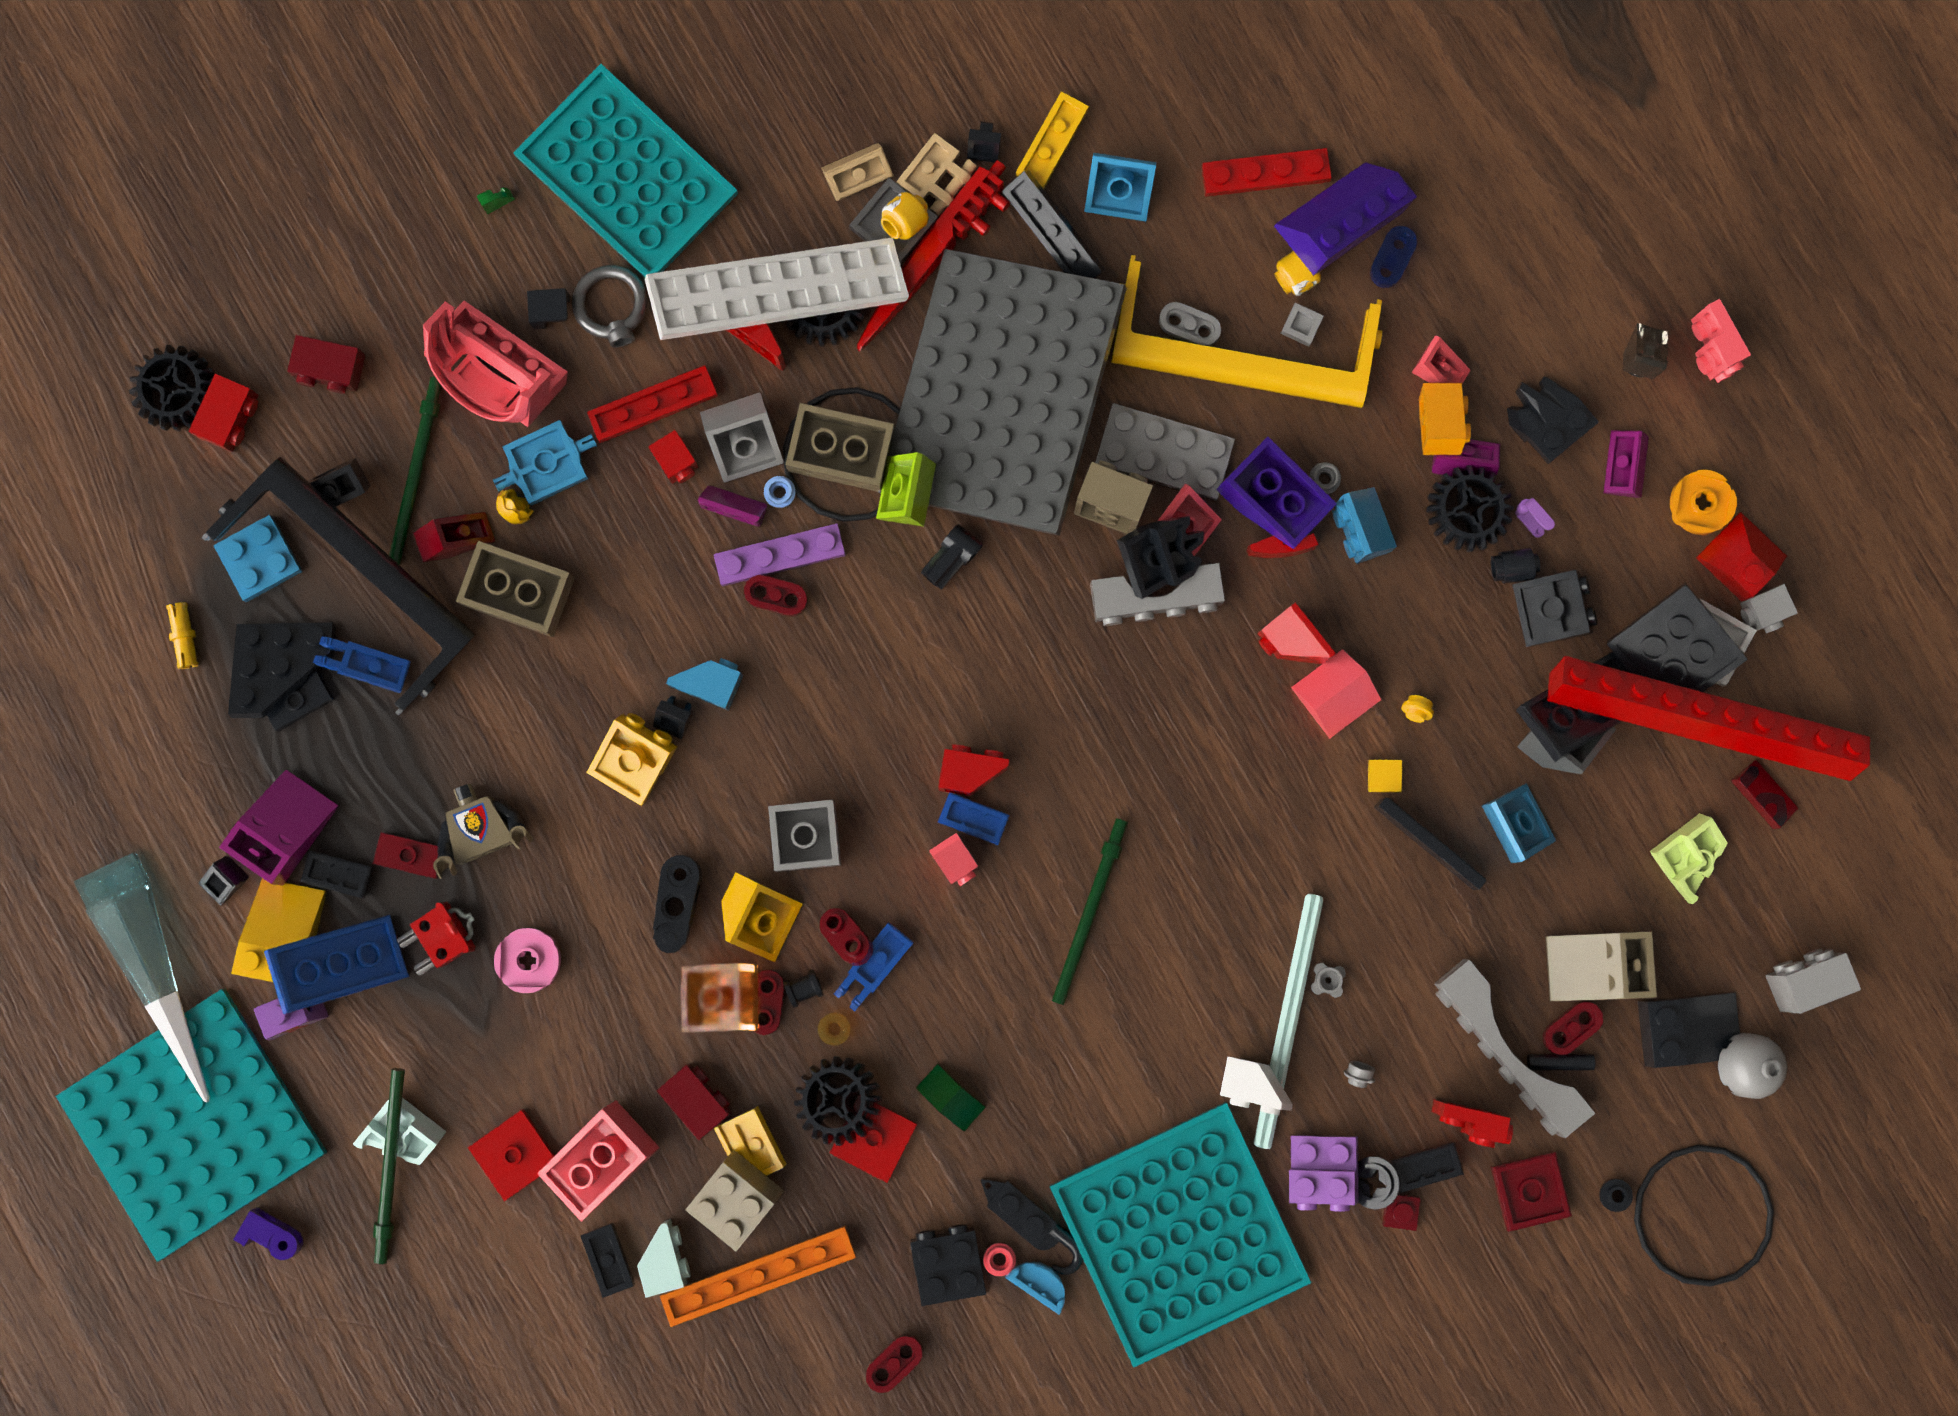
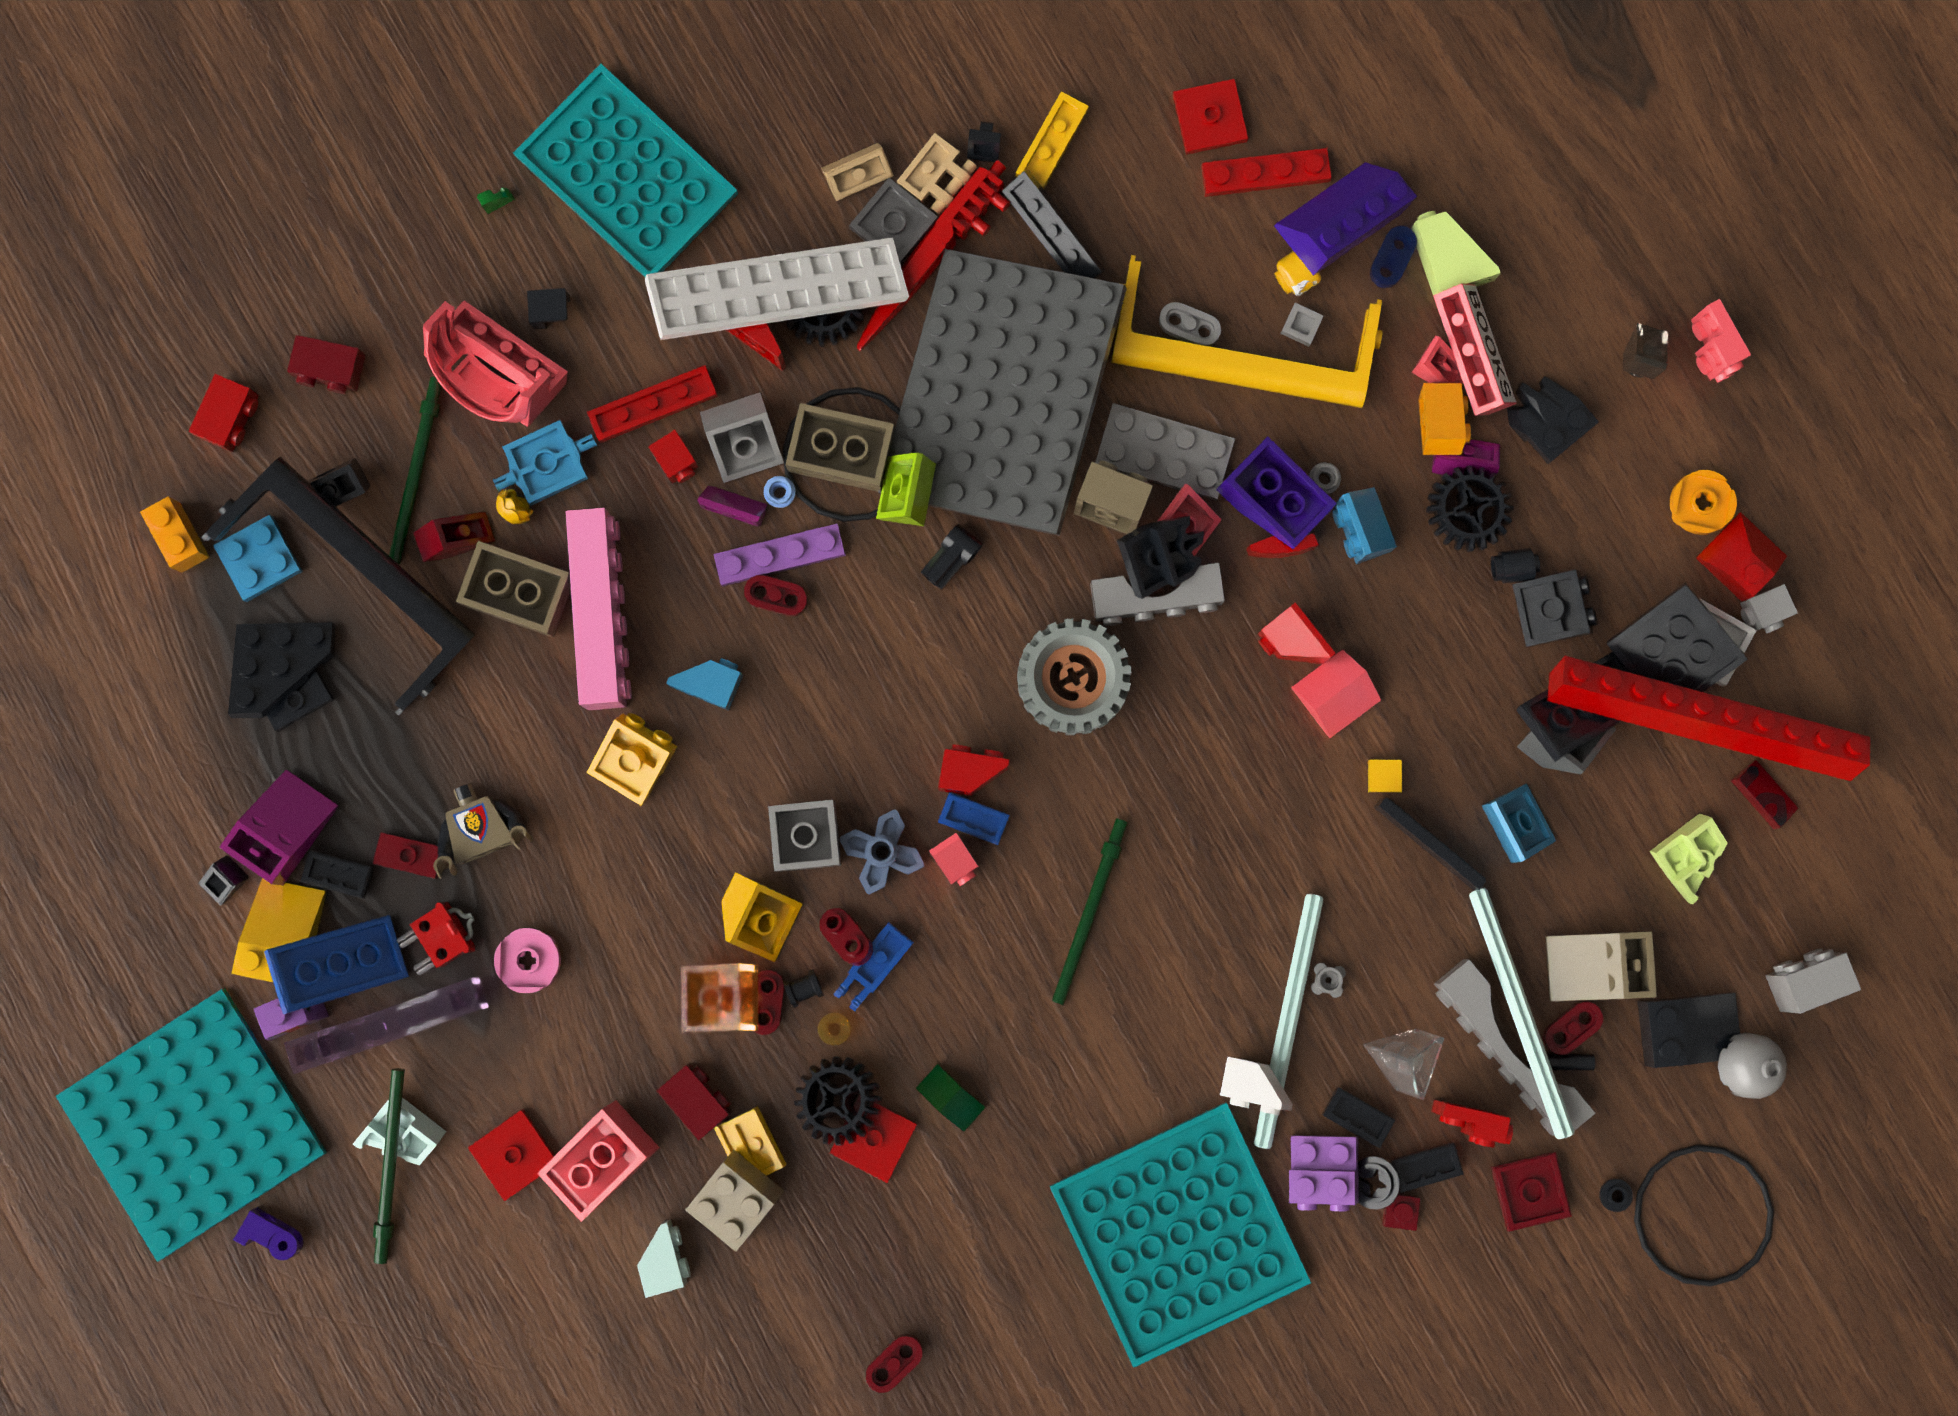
(127, 919): clear light blue plate -> none
(147, 380): black gear -> none
(174, 534): none -> light orange brick
(182, 635): yellow pin -> none
(365, 664): blue hinge -> none
(386, 1025): none -> clear purple arch
(597, 609): none -> bright pink brick
(607, 1260): black plate -> none
(620, 331): flat silver piece -> none
(669, 930): black piece -> none
(672, 718): black tile -> none
(758, 1276): orange plate -> none
(899, 857): none -> sand blue plant
(904, 216): yellow head -> none
(947, 1265): black plate -> none
(992, 1267): coral plate -> none
(1030, 1221): black plate -> none
(1039, 1282): dark azure plate -> none
(1055, 647): none -> light grey wheel
(1120, 187): dark azure slope -> none
(1210, 116): none -> red plate
(1358, 1117): none -> black plate
(1359, 1074): light grey plate -> none
(1407, 1059): none -> clear slope
(1418, 708): yellow plate -> none
(1450, 253): none -> yellowish green slope
(1474, 349): none -> coral brick
(1521, 1014): none -> light aqua axle
(1534, 517): medium lavender piece -> none
(1626, 463): magenta slope -> none

